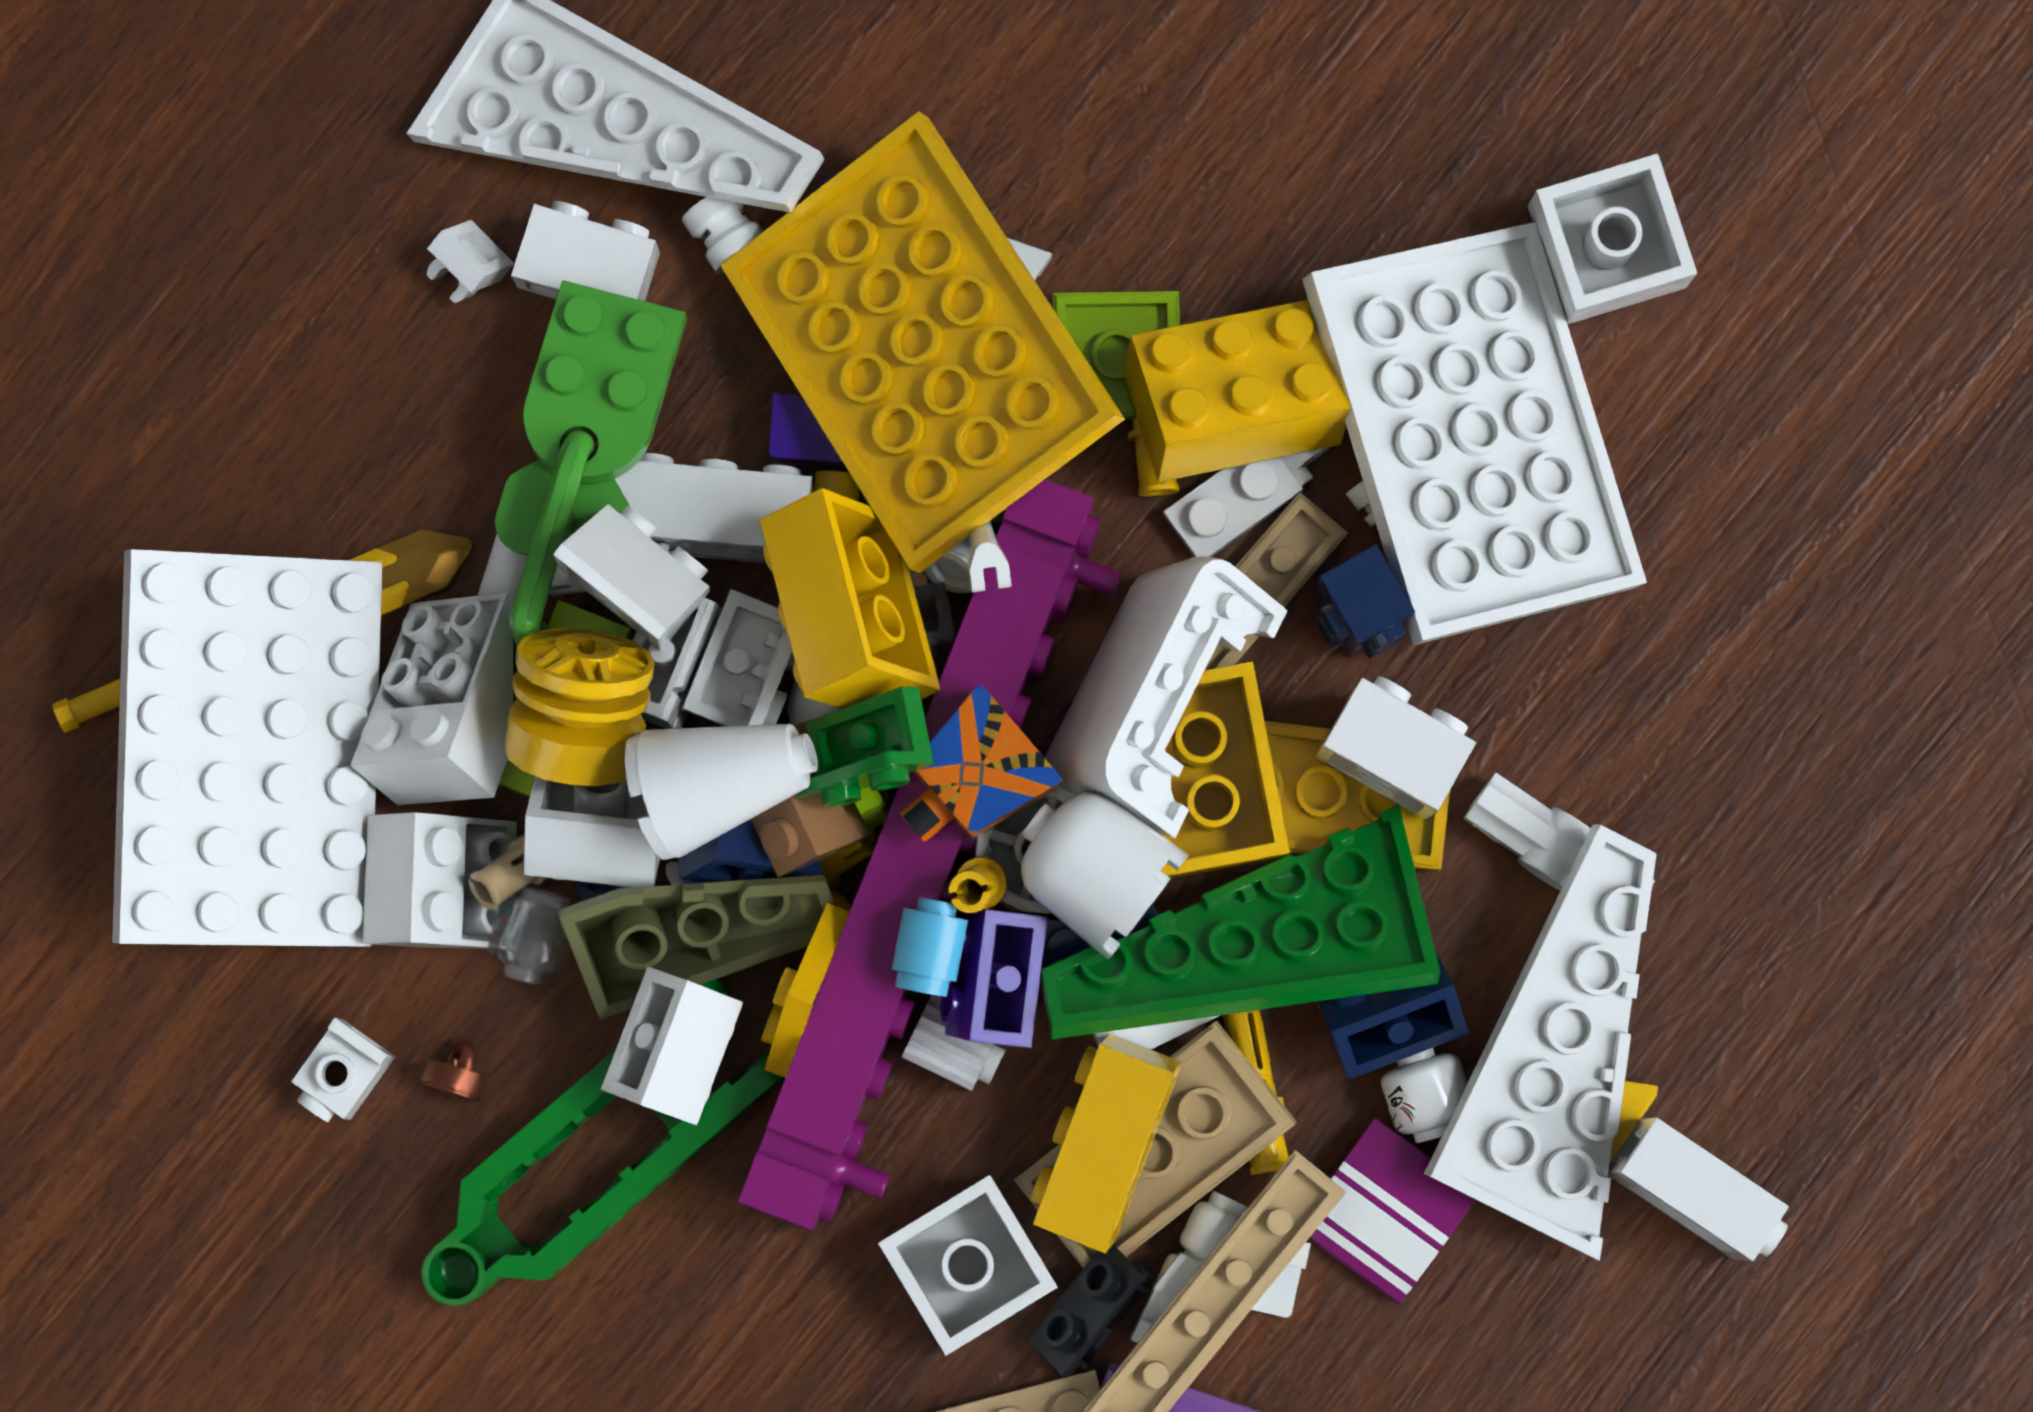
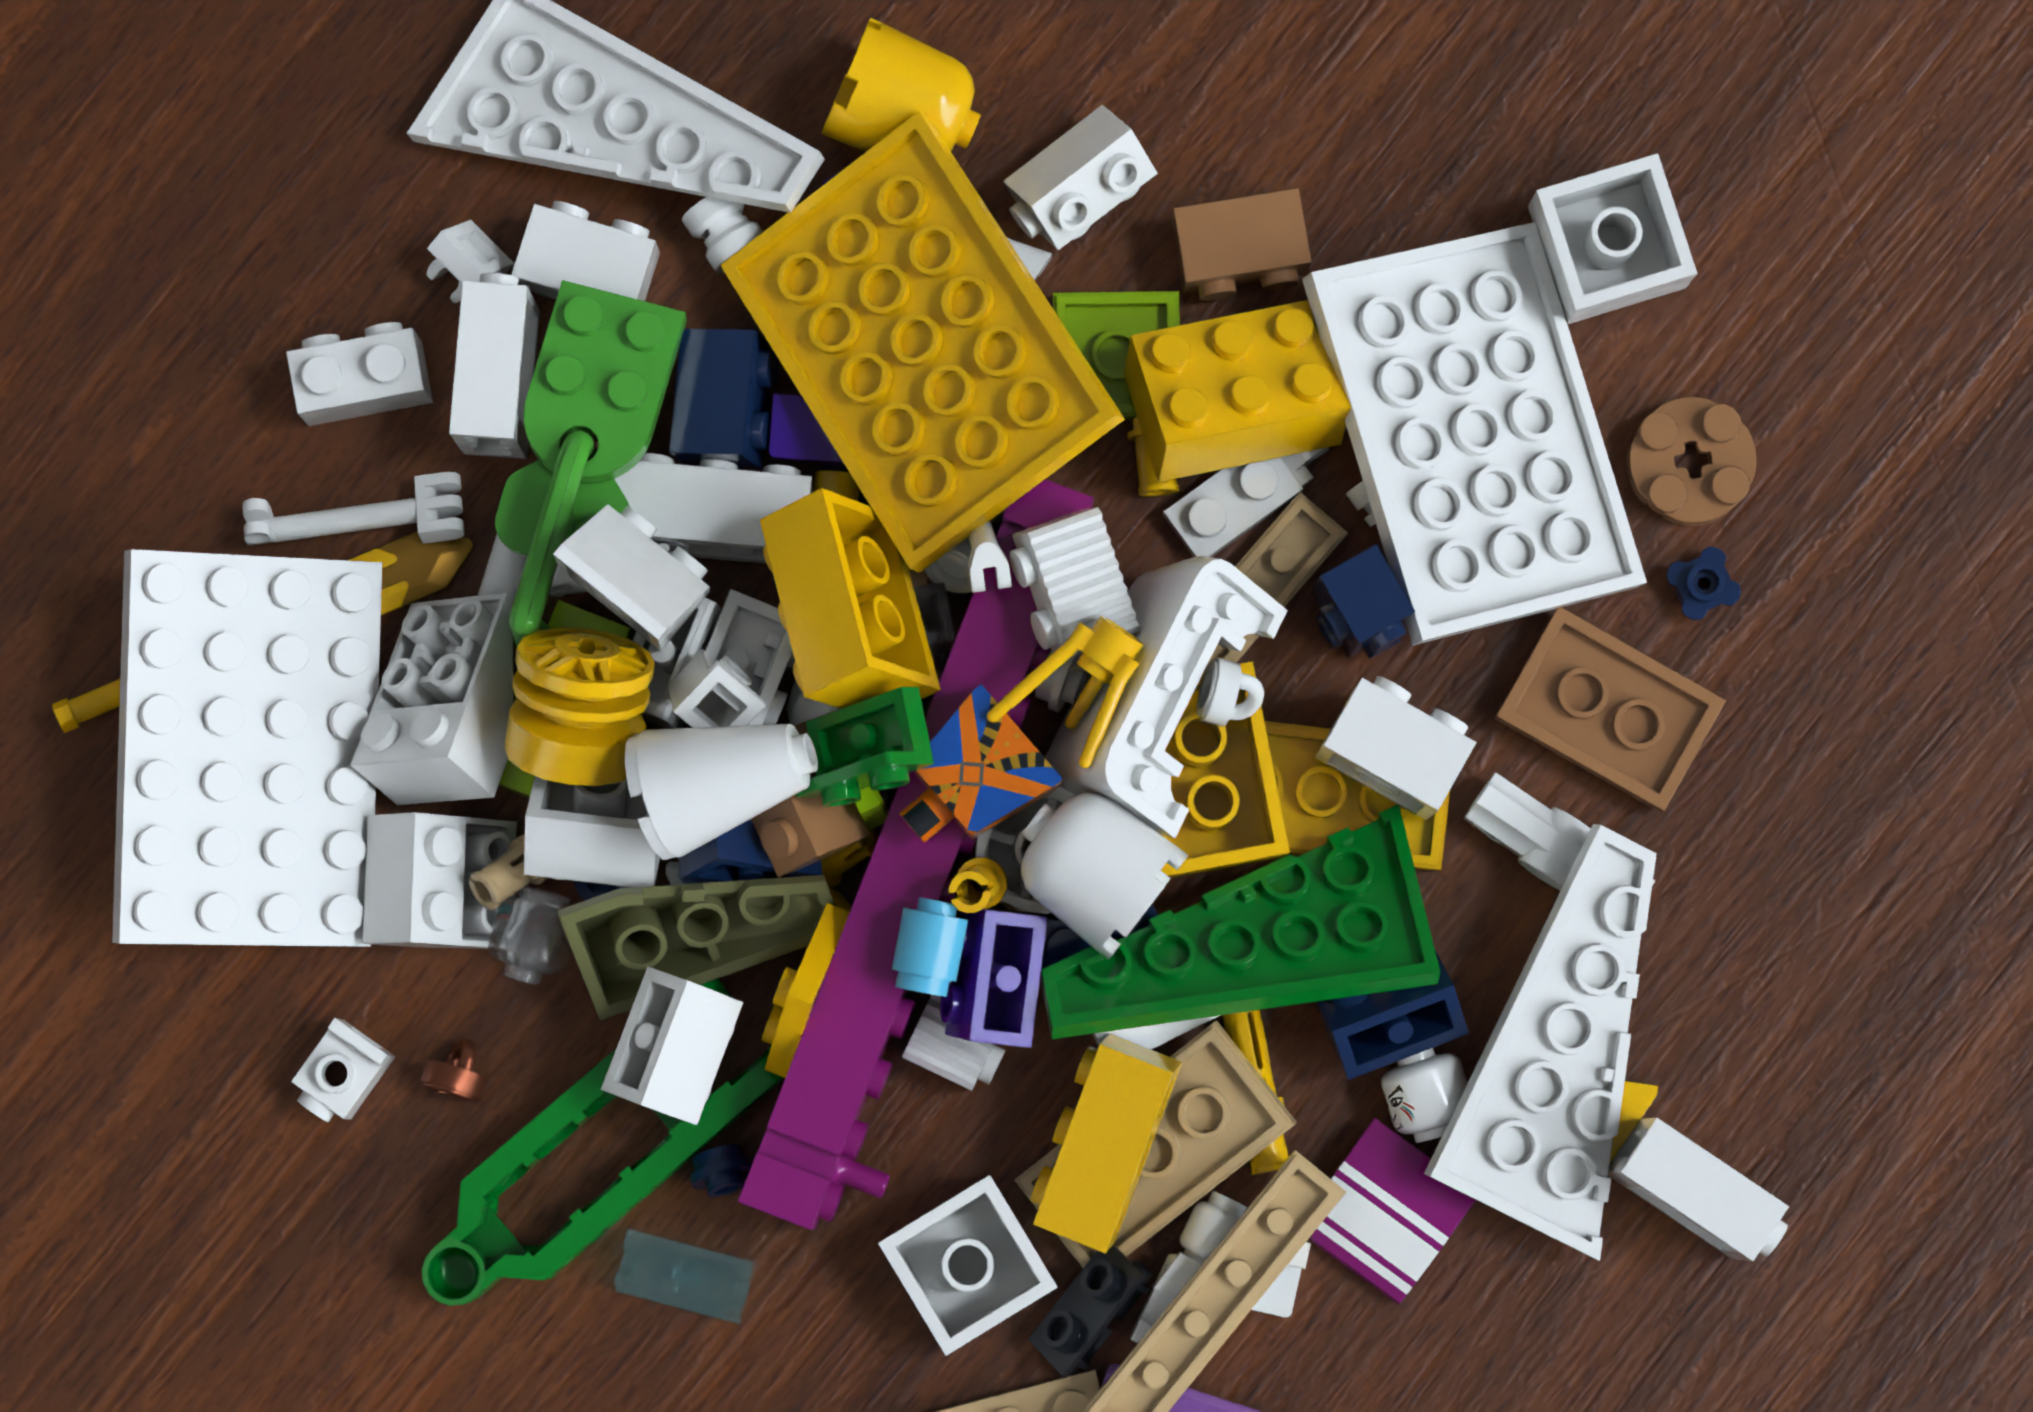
(359, 375): none -> white brick
(424, 510): none -> white hinge
(494, 366): none -> white window
(685, 1275): none -> clear light blue hinge
(714, 693): none -> white brick
(720, 1170): none -> dark blue plate
(723, 397): none -> dark blue brick
(892, 82): none -> yellow cylinder
(1063, 684): none -> white plate
(1071, 576): none -> white brick
(1079, 178): none -> white brick
(1107, 656): none -> yellow plant
(1220, 691): none -> white tile
(1241, 244): none -> medium nougat piece
(1610, 709): none -> medium nougat plate
(1670, 490): none -> medium nougat plate
(1694, 599): none -> dark blue plate

